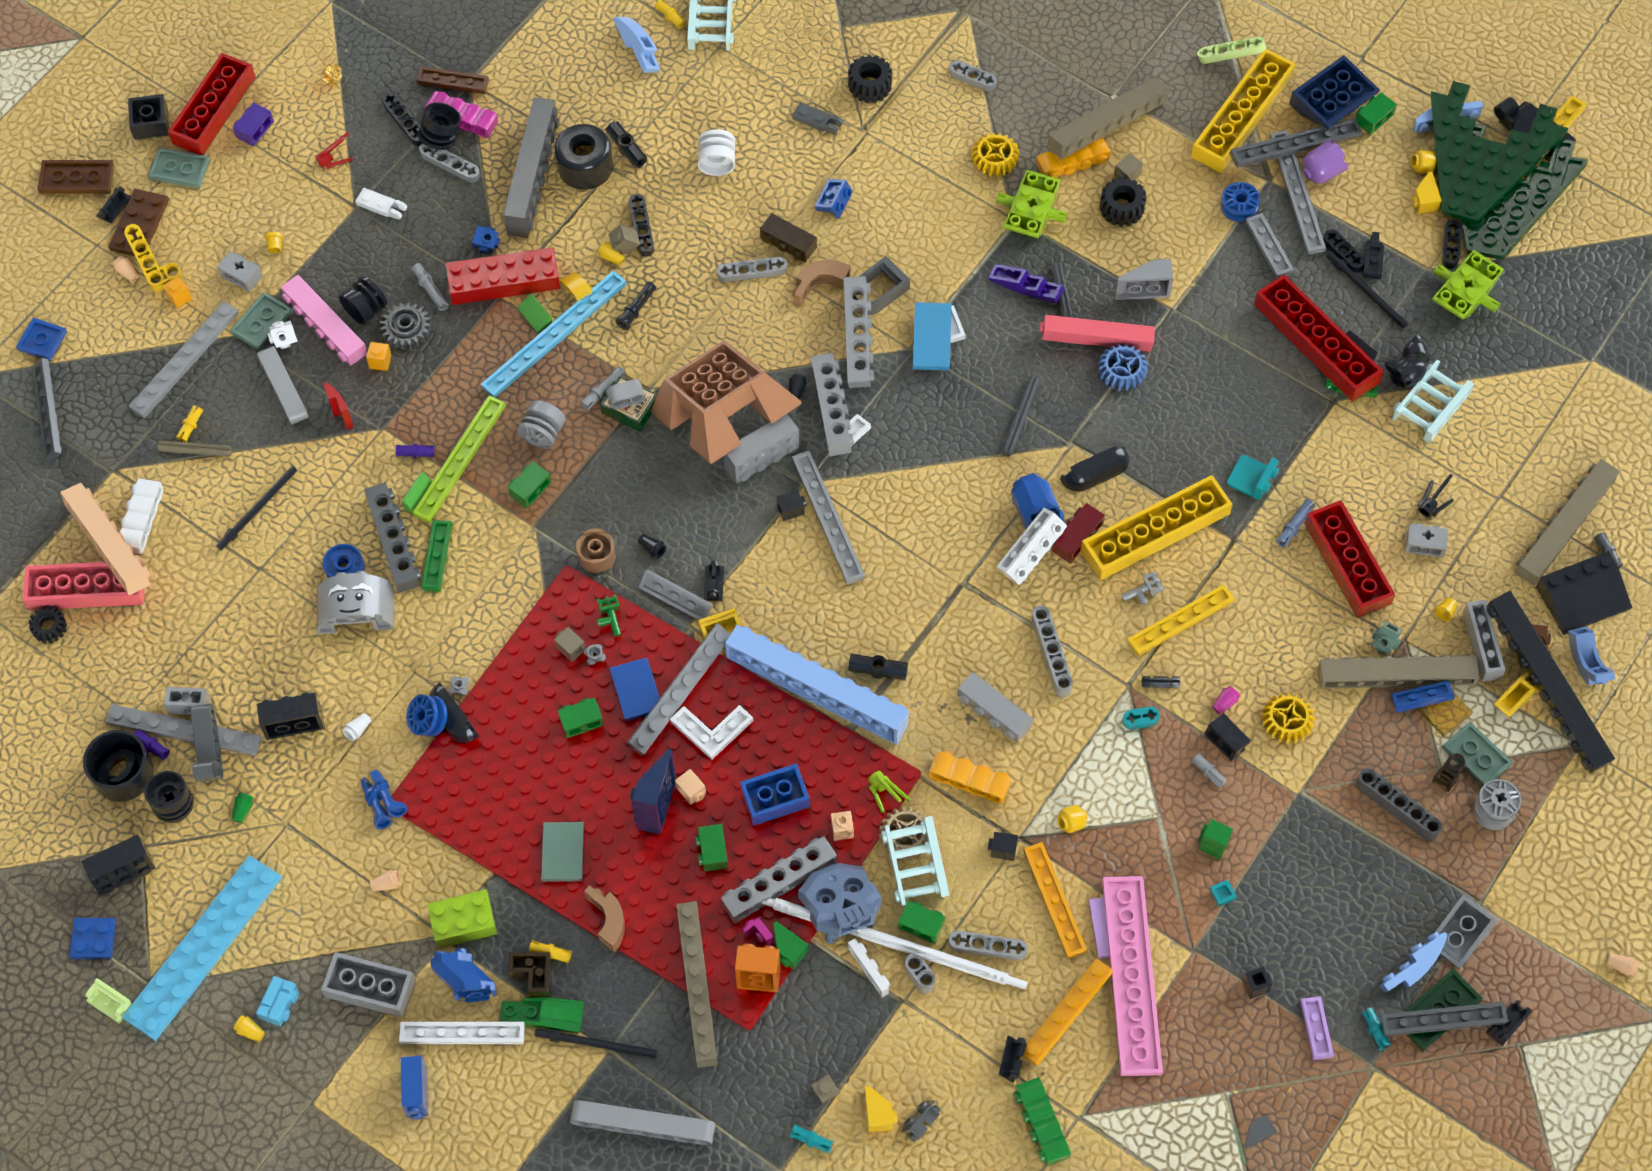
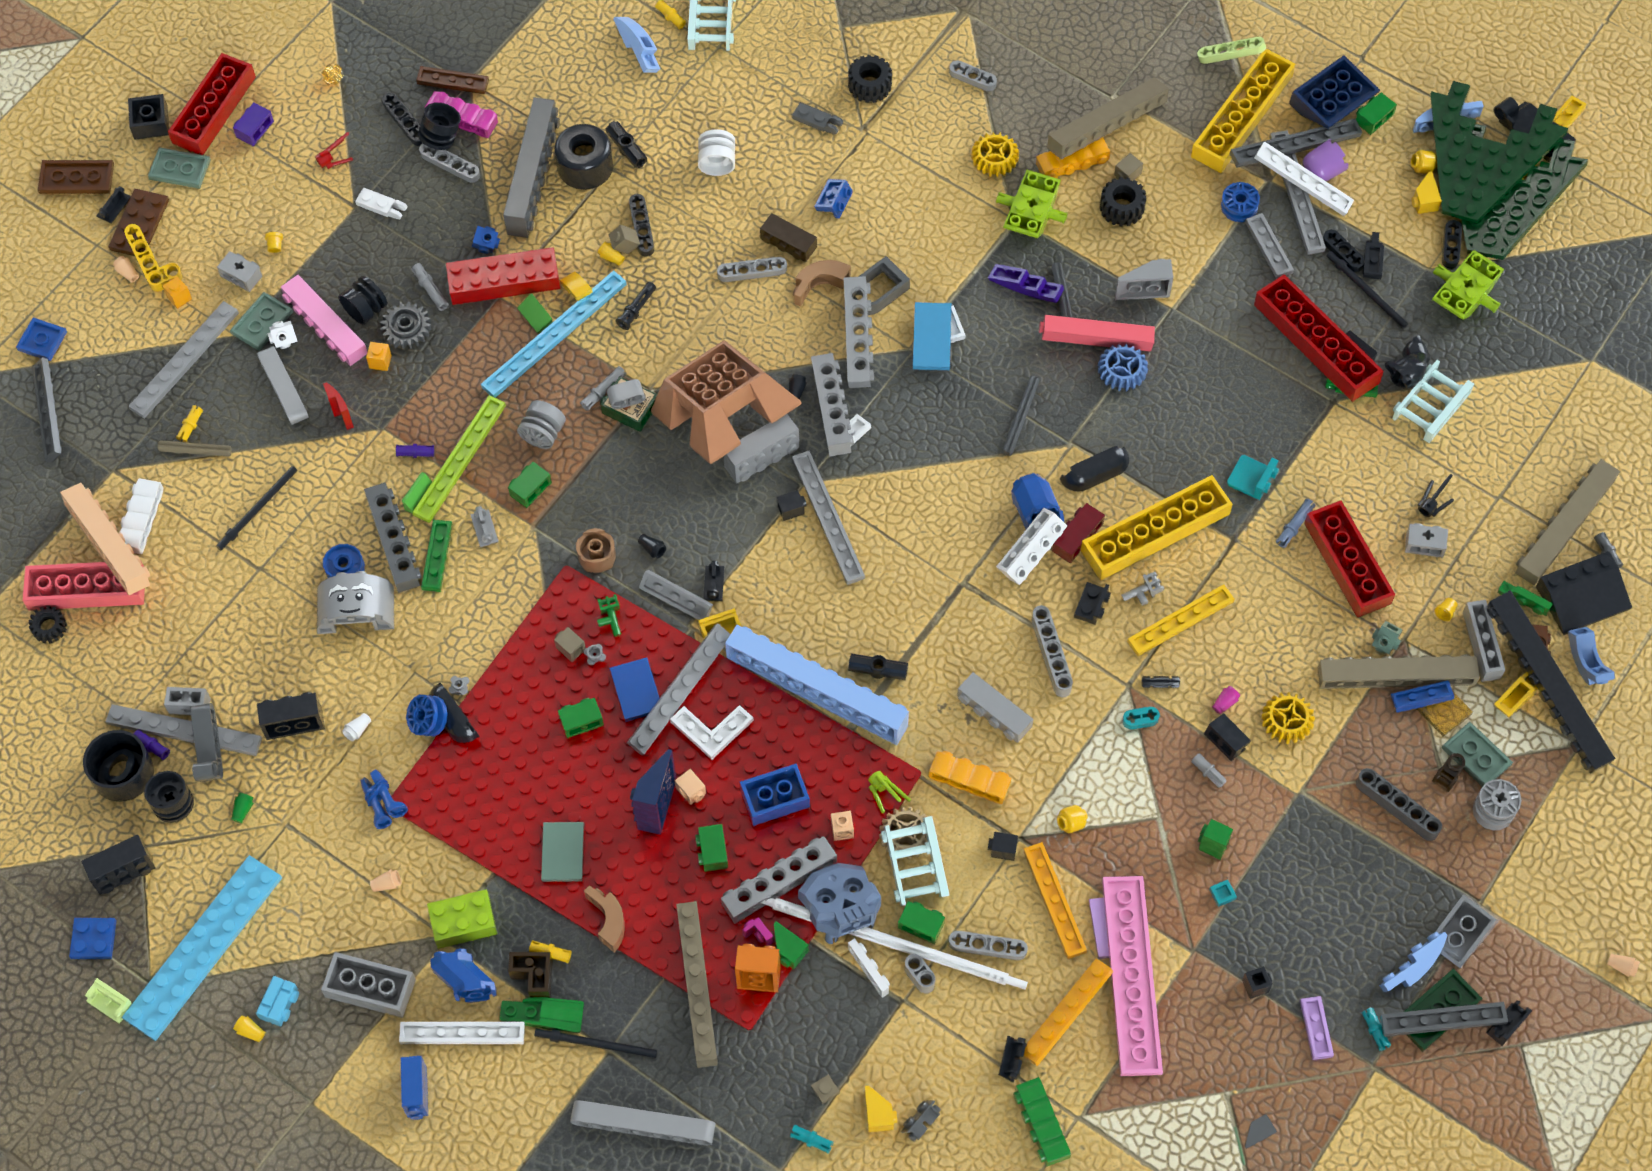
(484, 527): none -> light grey hinge
(1091, 603): none -> black bracket
(1304, 179): none -> white plate
(1525, 597): none -> green hinge

